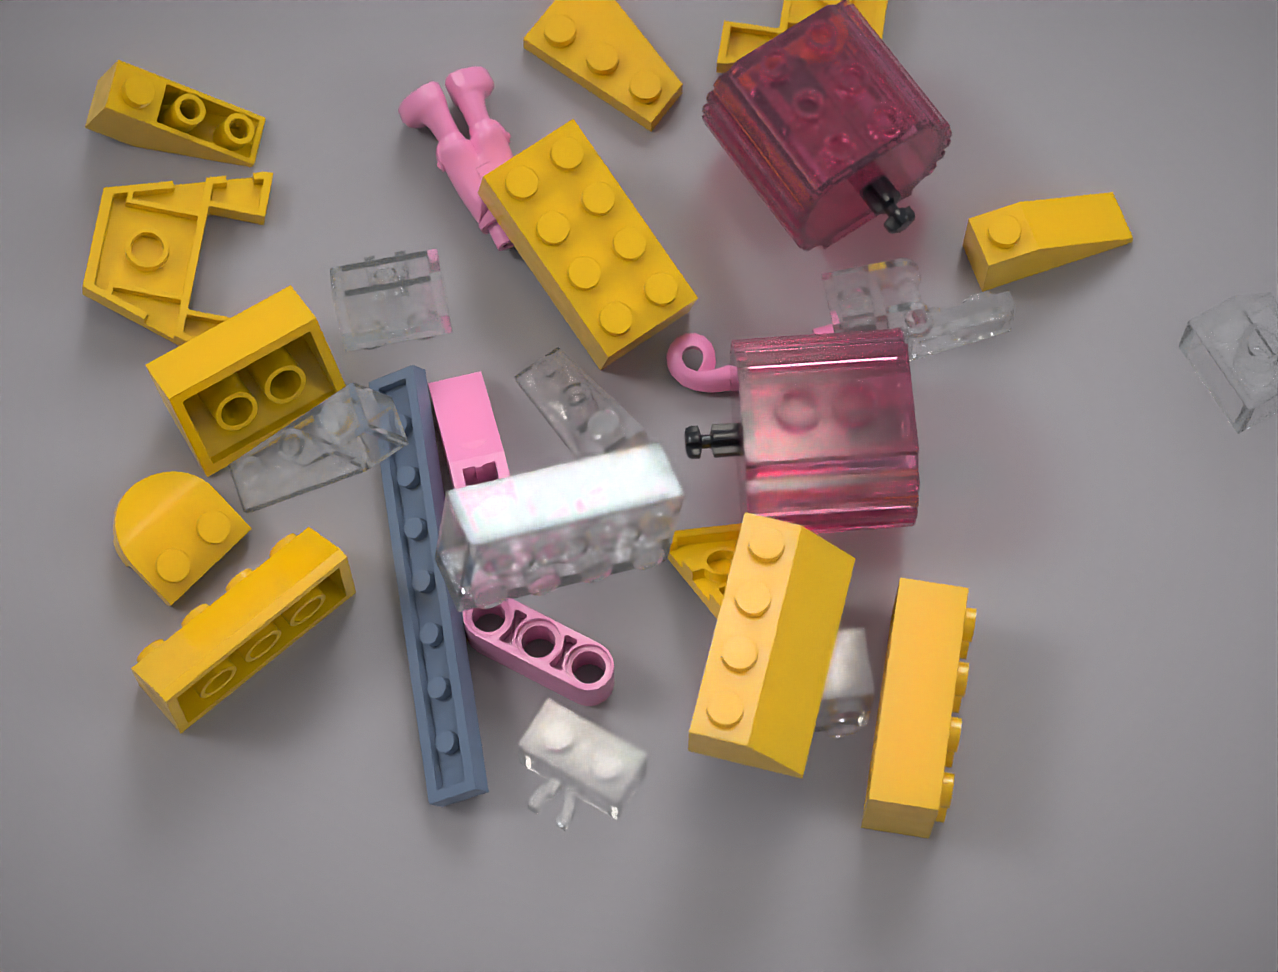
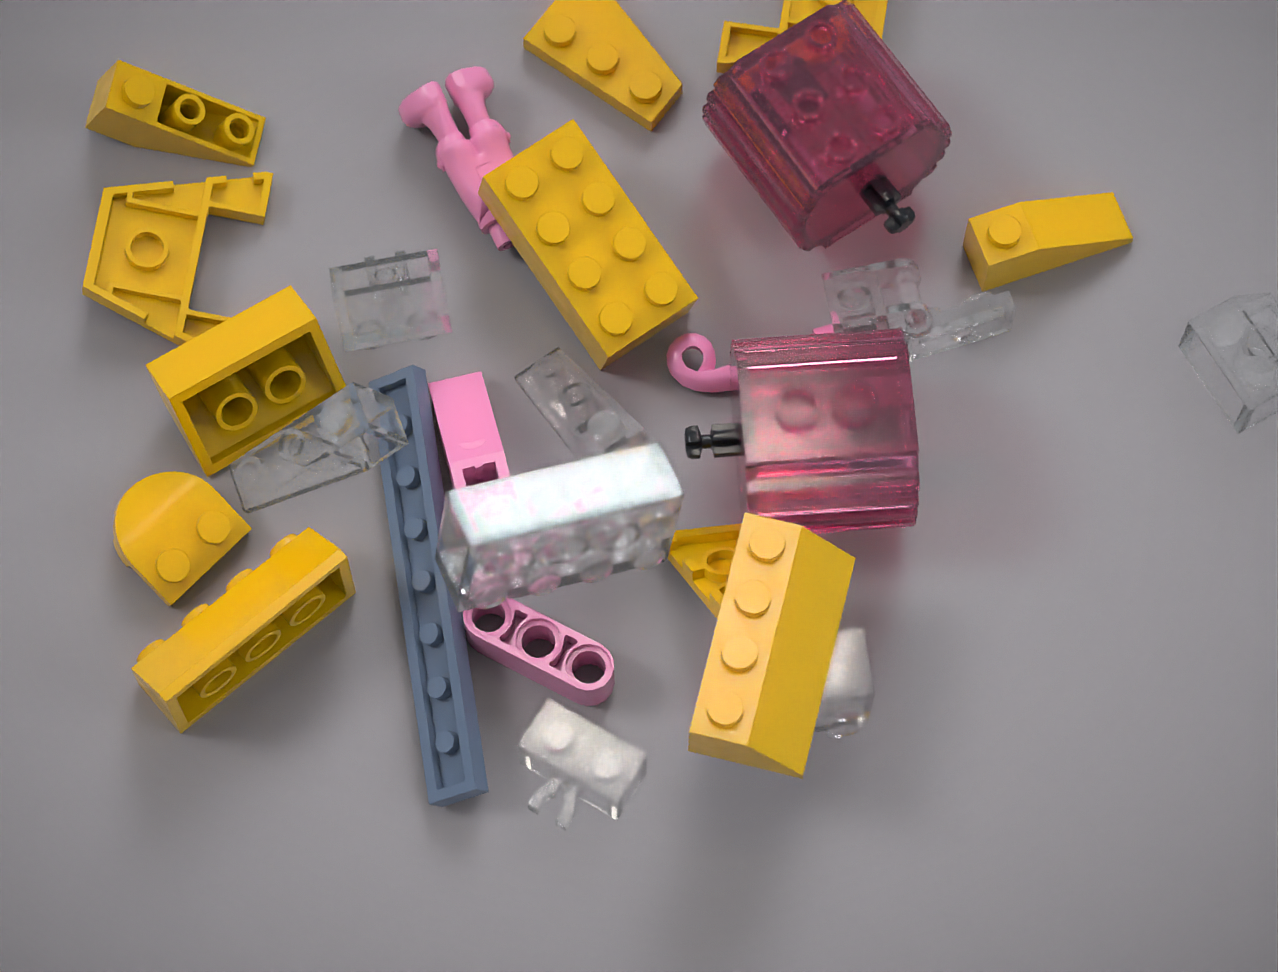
(916, 702): yellow brick -> none

